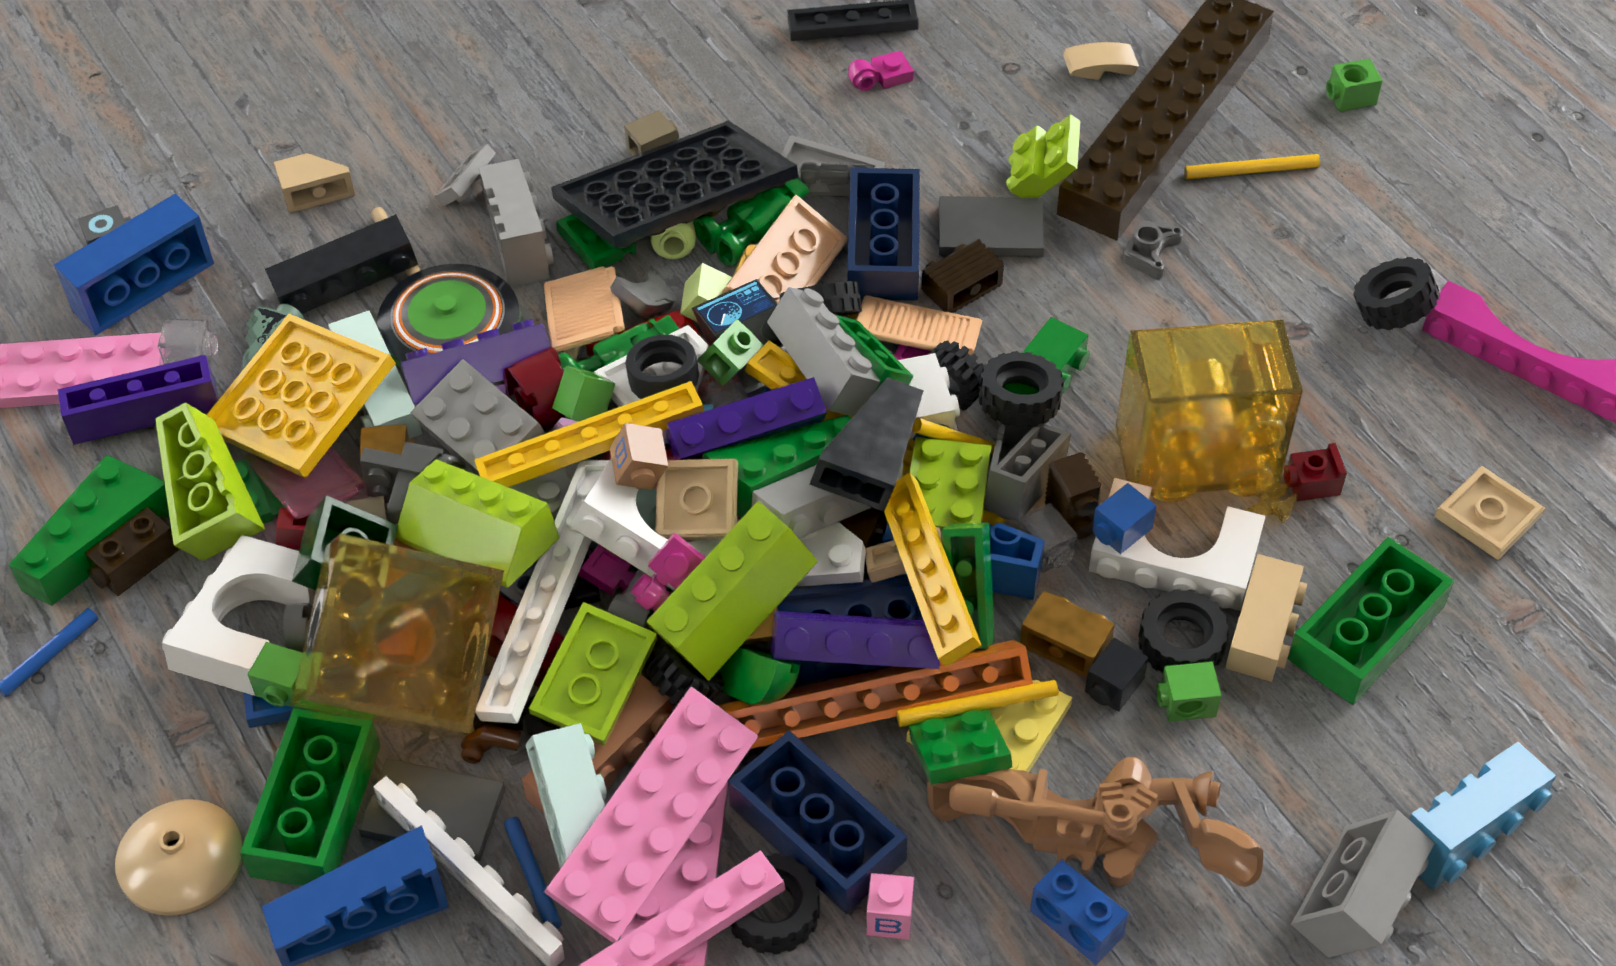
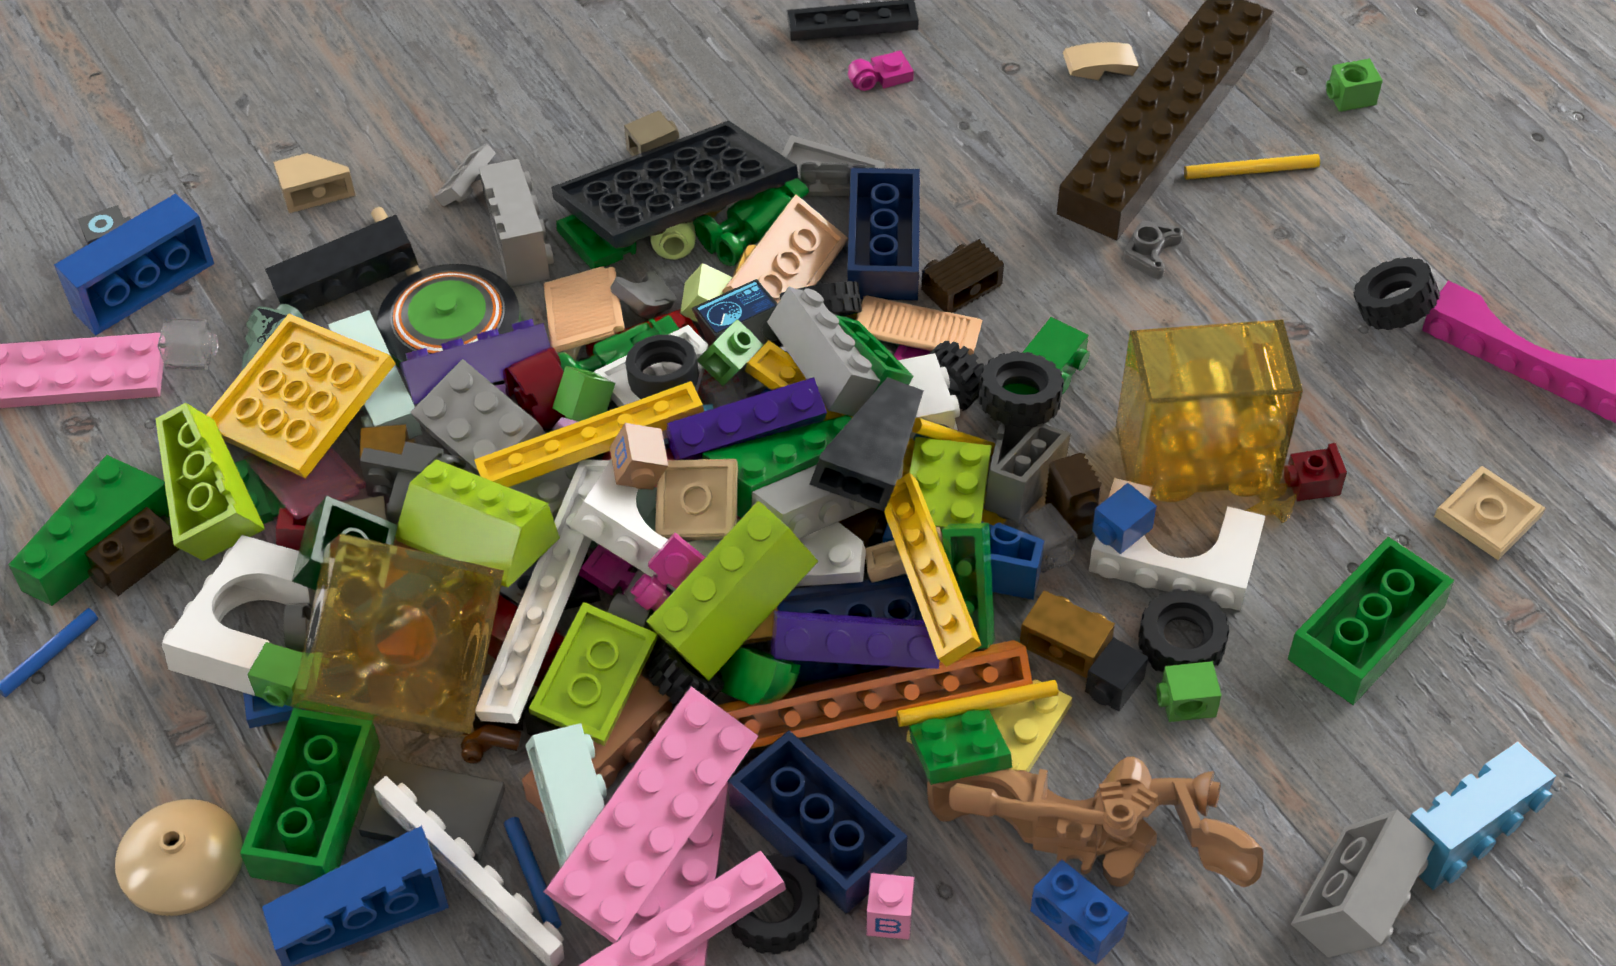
(135, 398): dark purple brick -> none
(1003, 223): dark grey tile -> none
(1043, 158): lime plate -> none
(1266, 618): tan brick -> none

